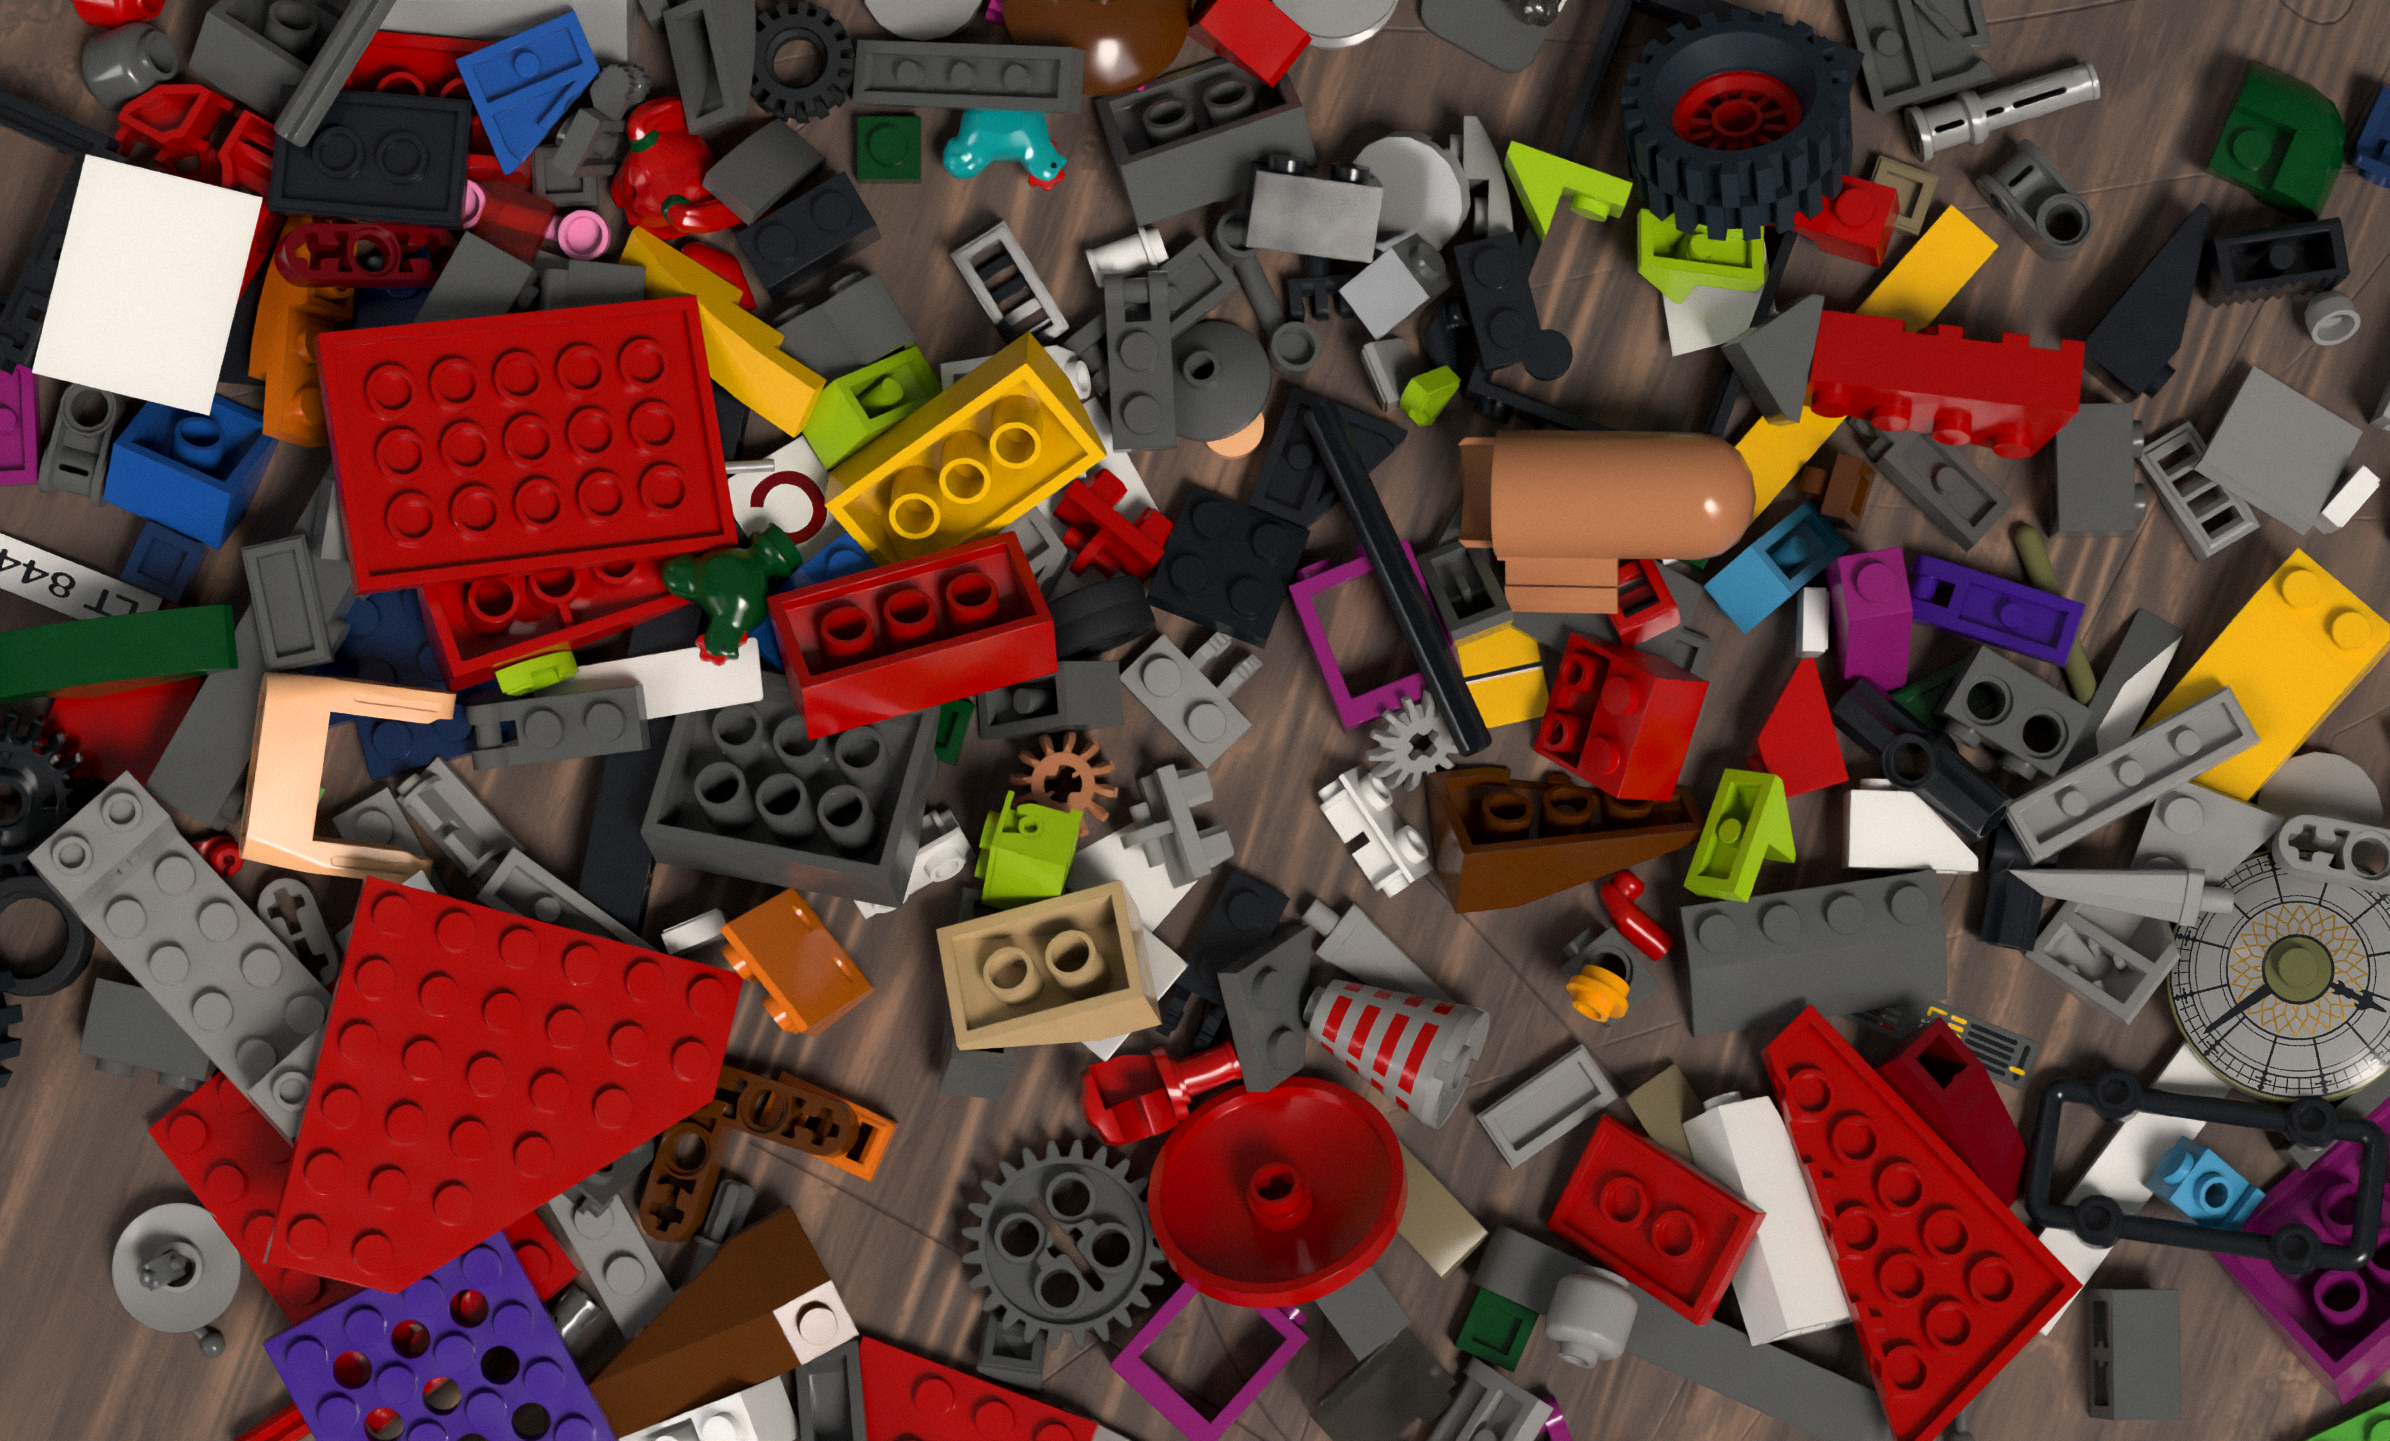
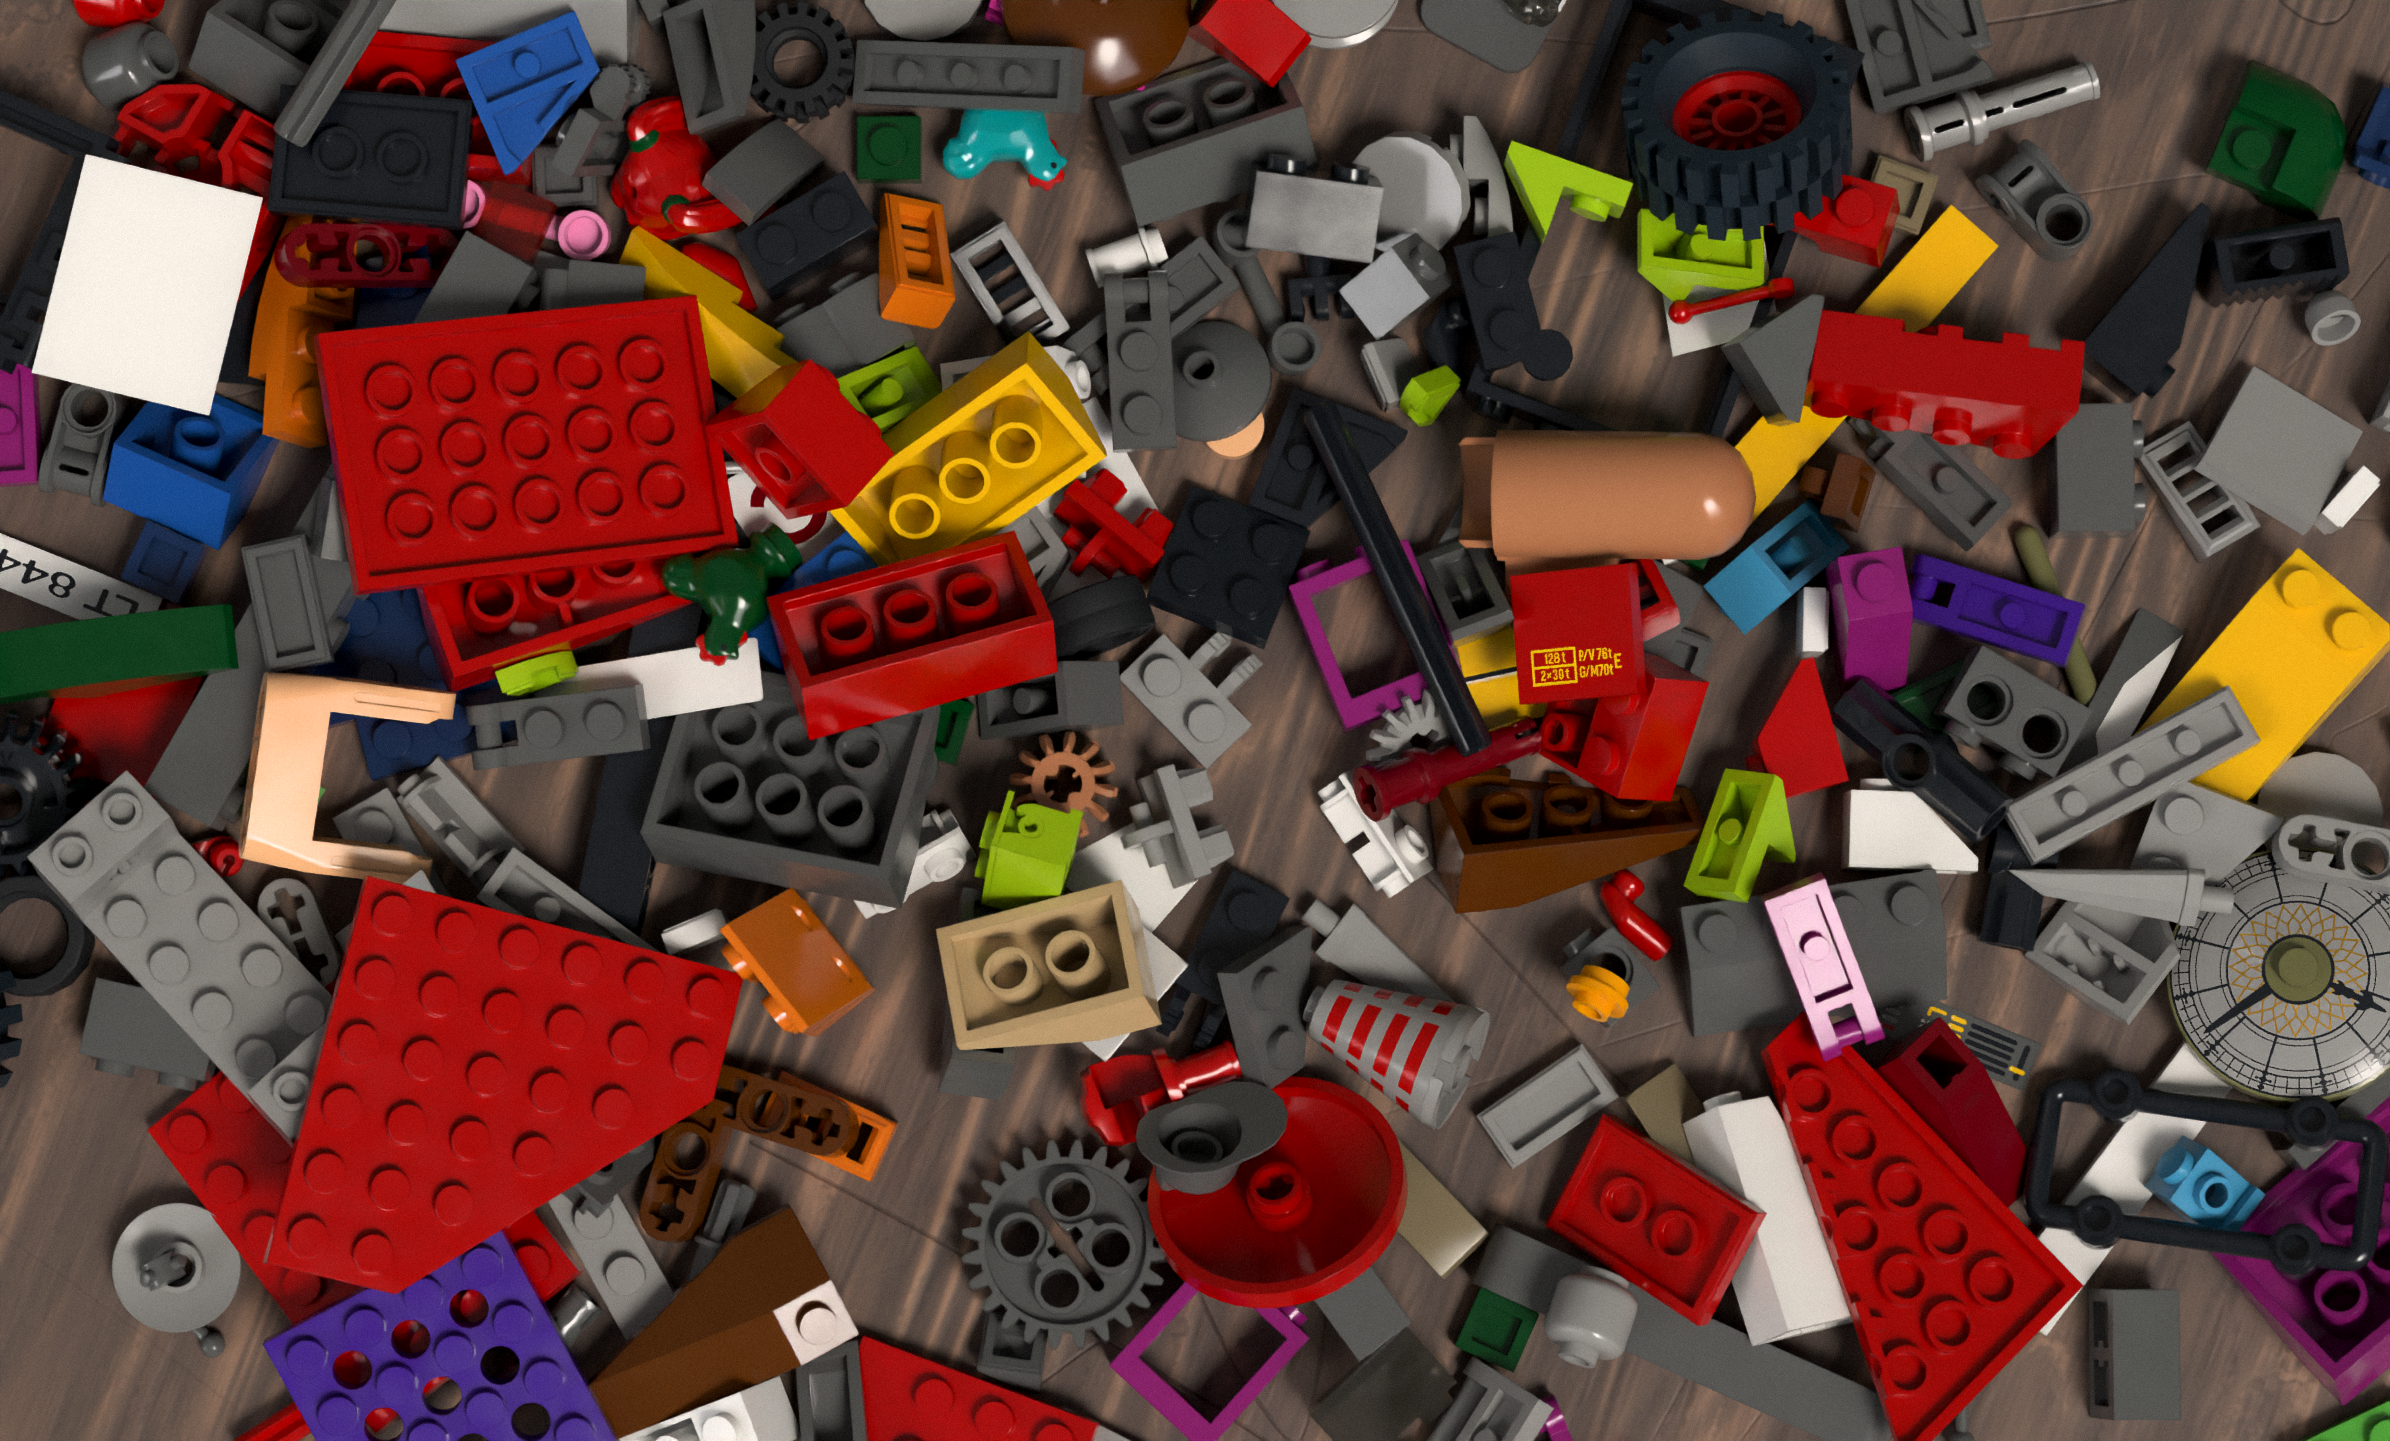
(801, 440): none -> red slope
(908, 296): none -> orange slope
(1209, 1134): none -> dark grey piece
(1422, 773): none -> dark red pin
(1578, 634): none -> red tile
(1682, 311): none -> red hinge
(1822, 964): none -> plate

